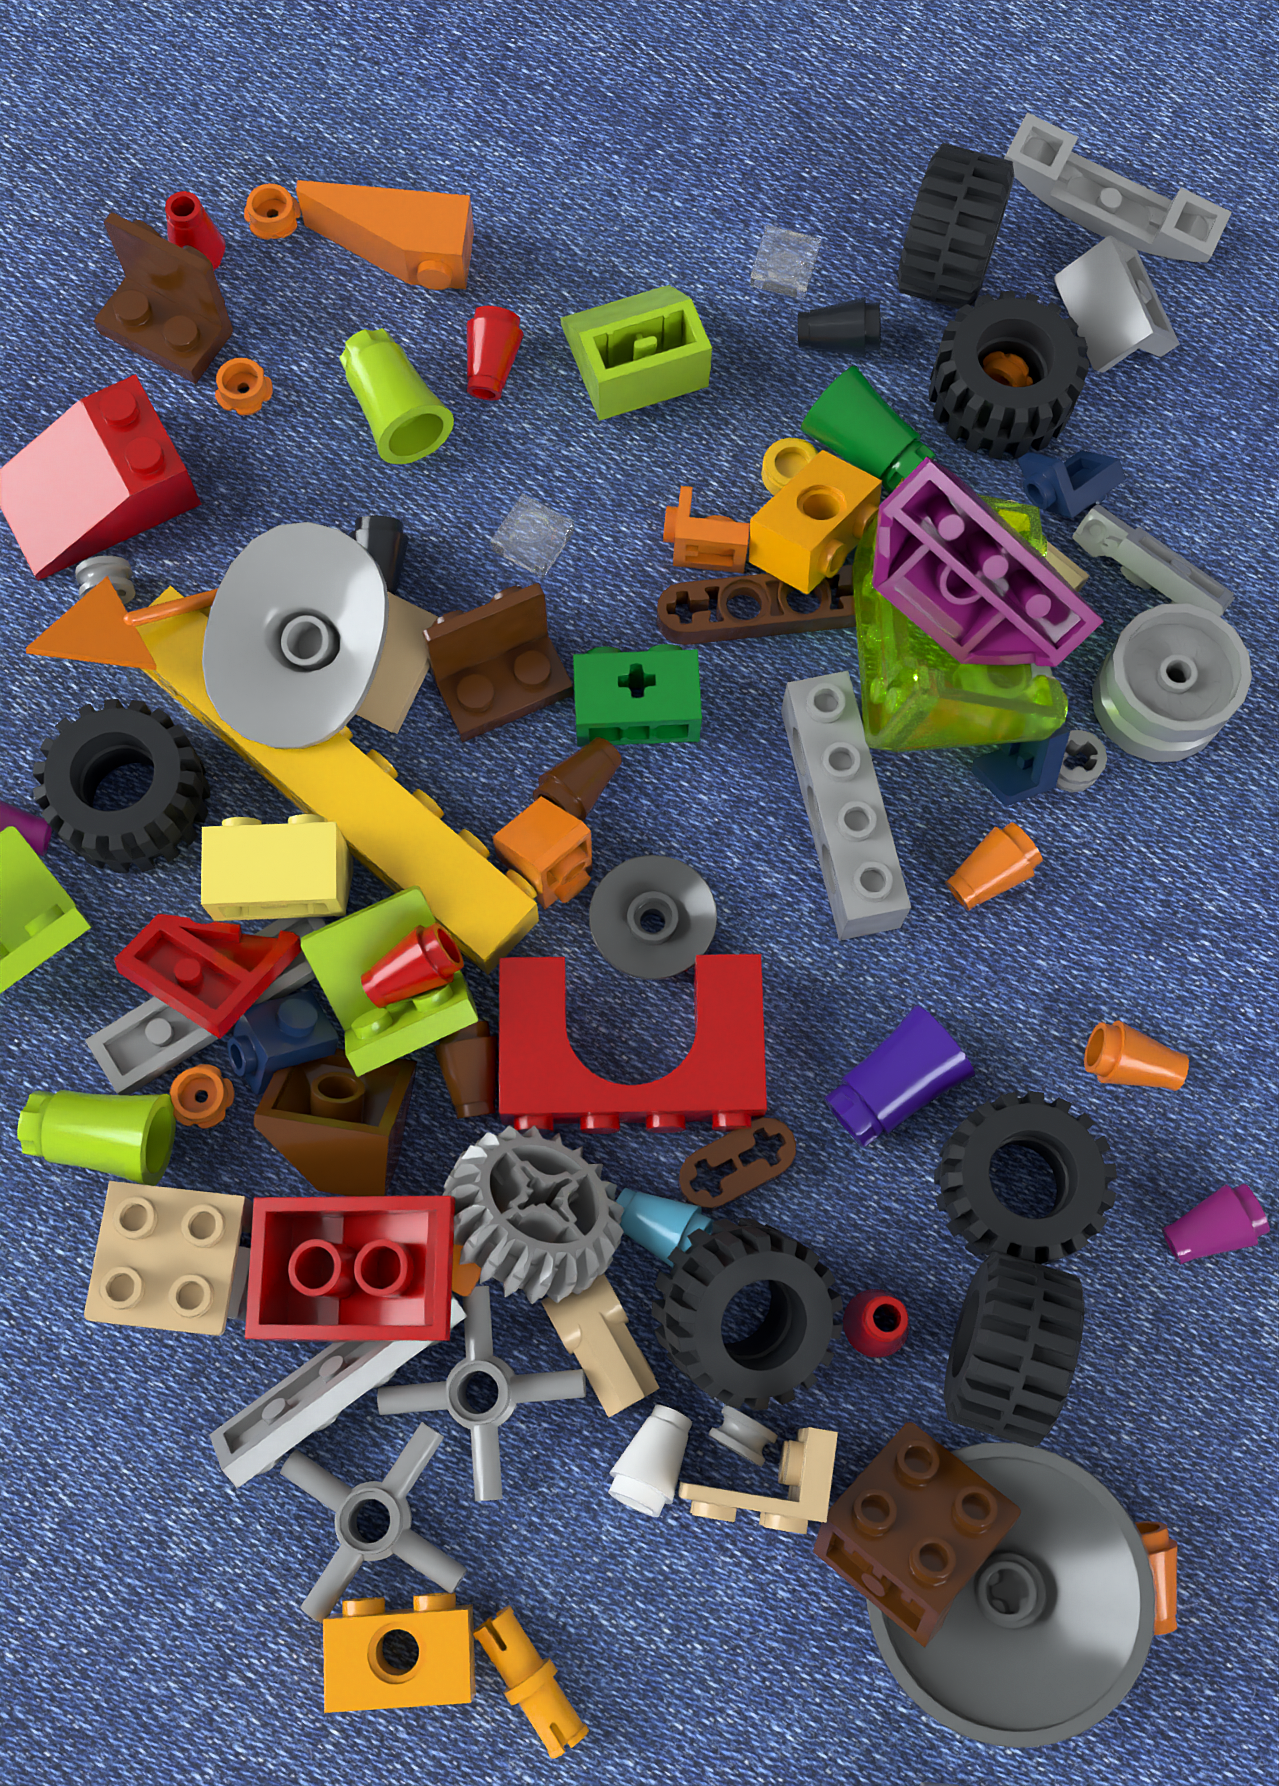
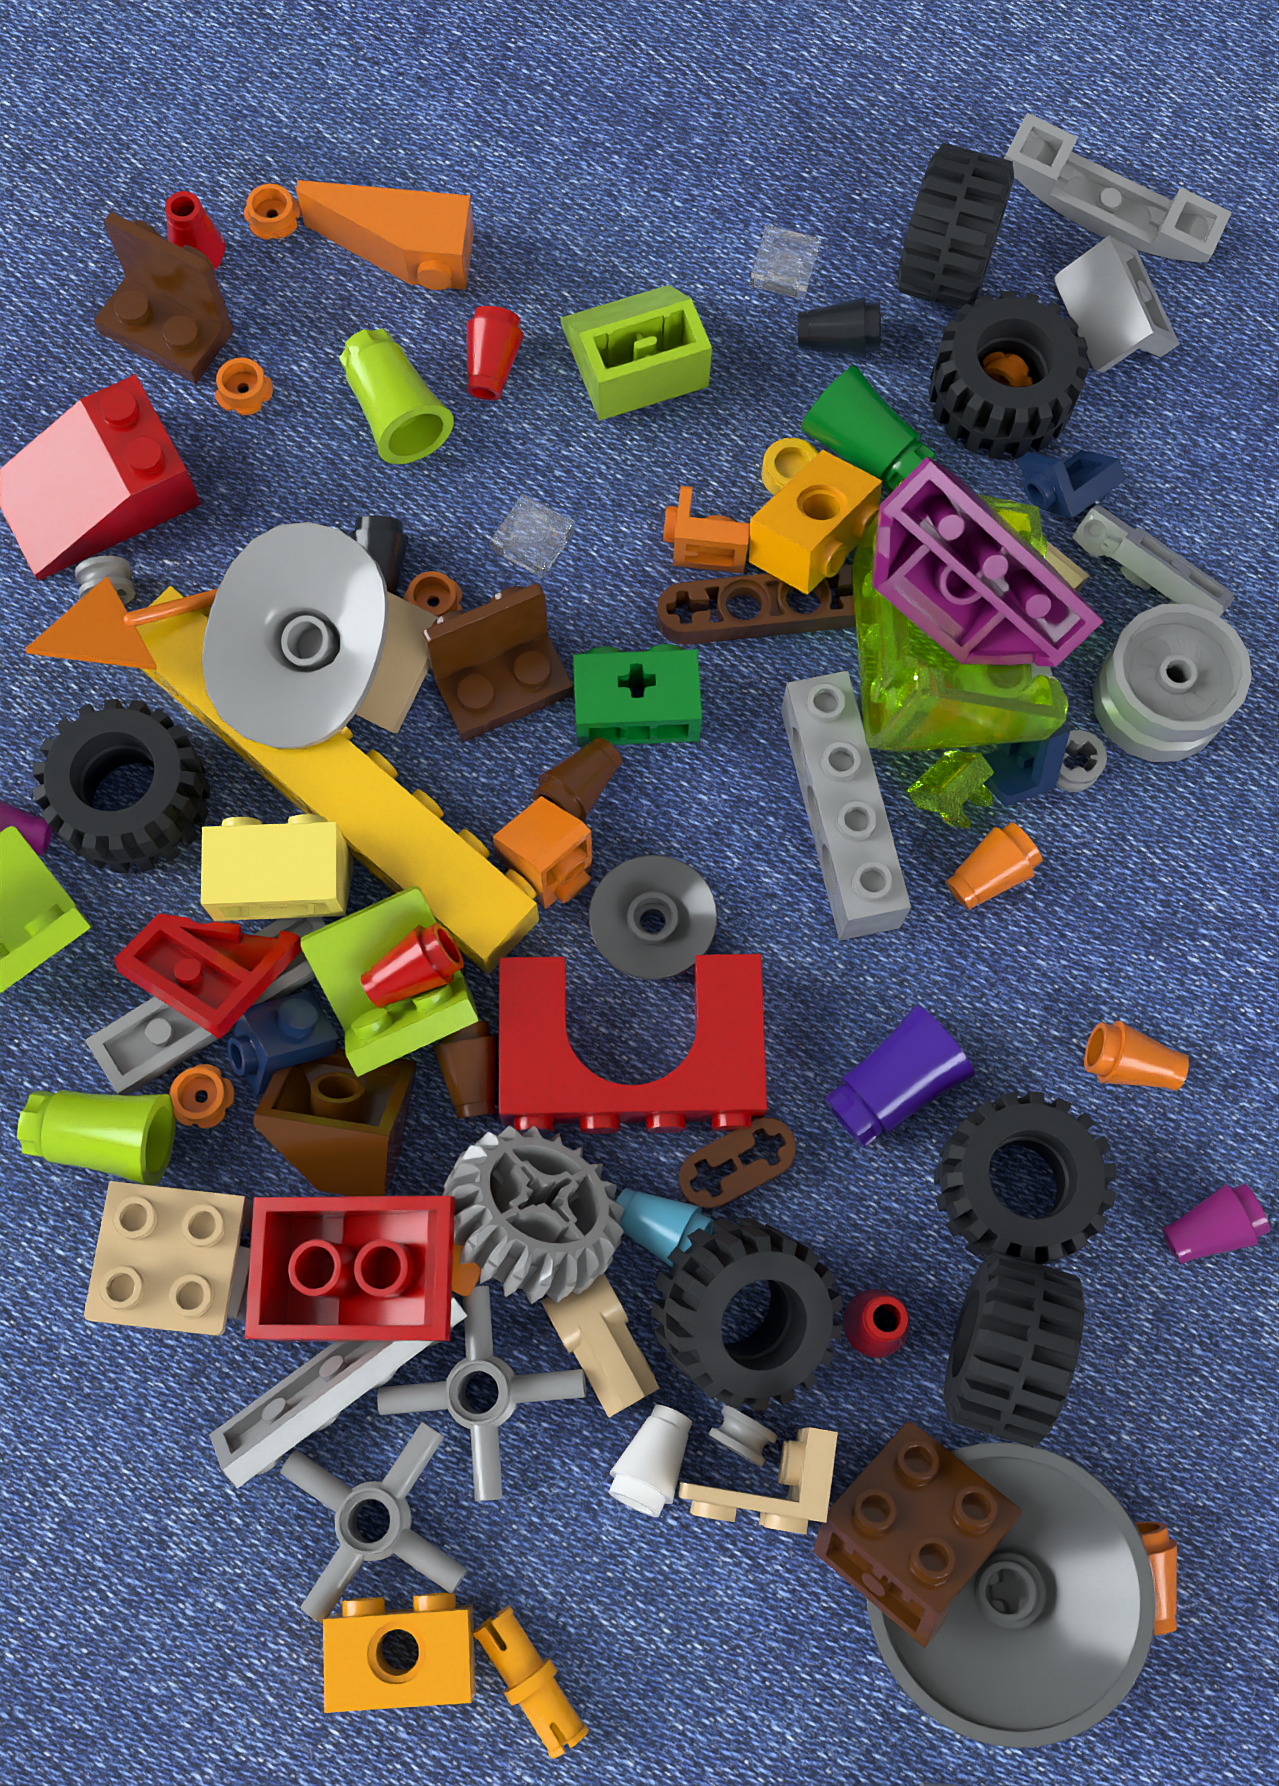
(437, 586): none -> orange plate
(950, 784): none -> clear neon green tile

